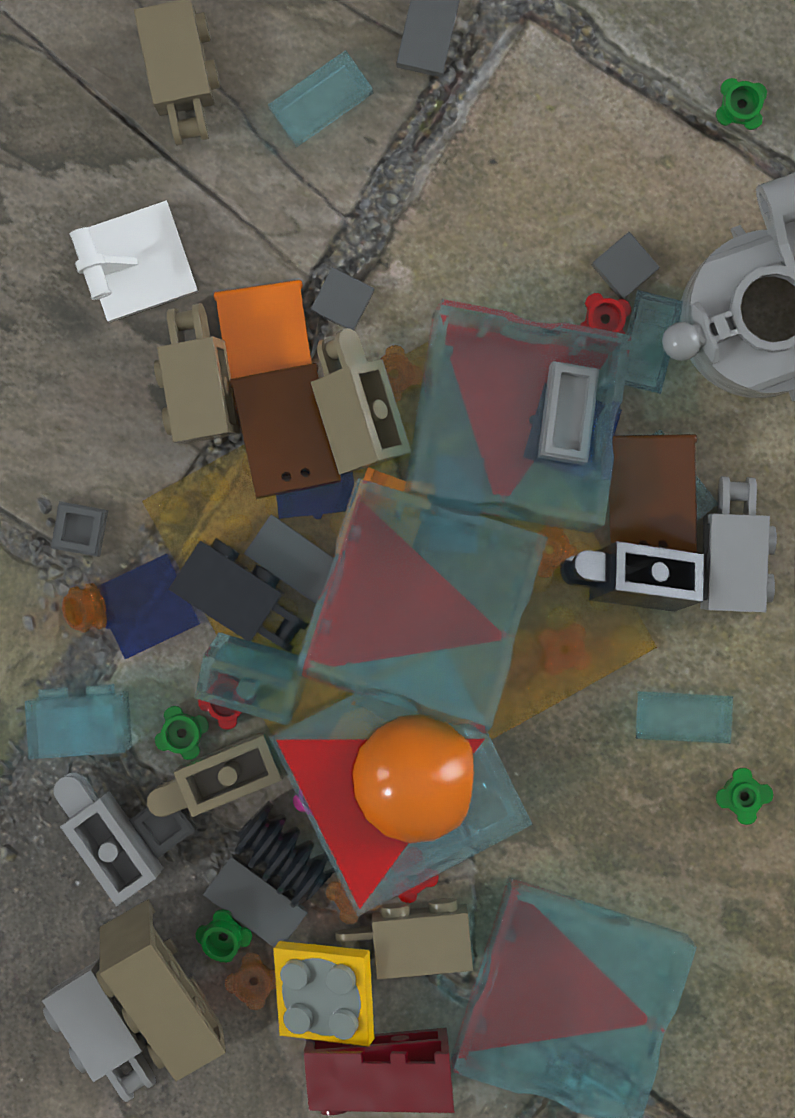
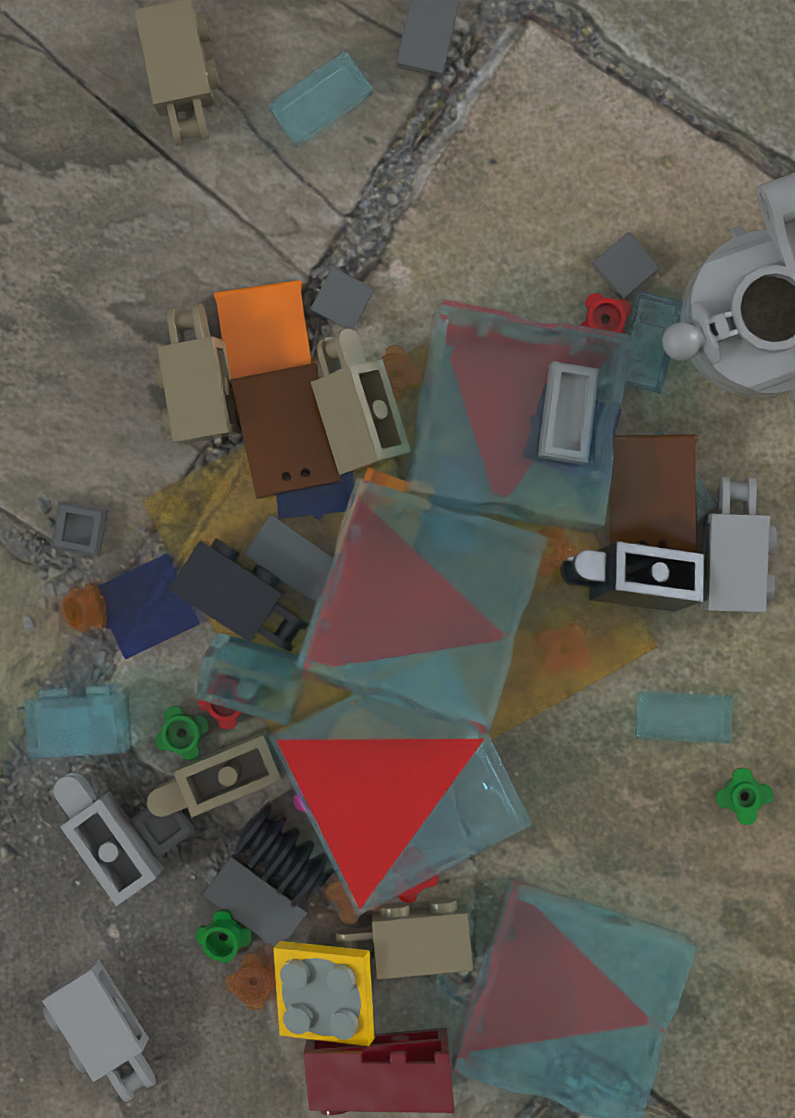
(134, 261): white plate -> none
(157, 993): dark tan wedge -> none
(414, 778): orange cylinder -> none
(751, 93): green plate -> none

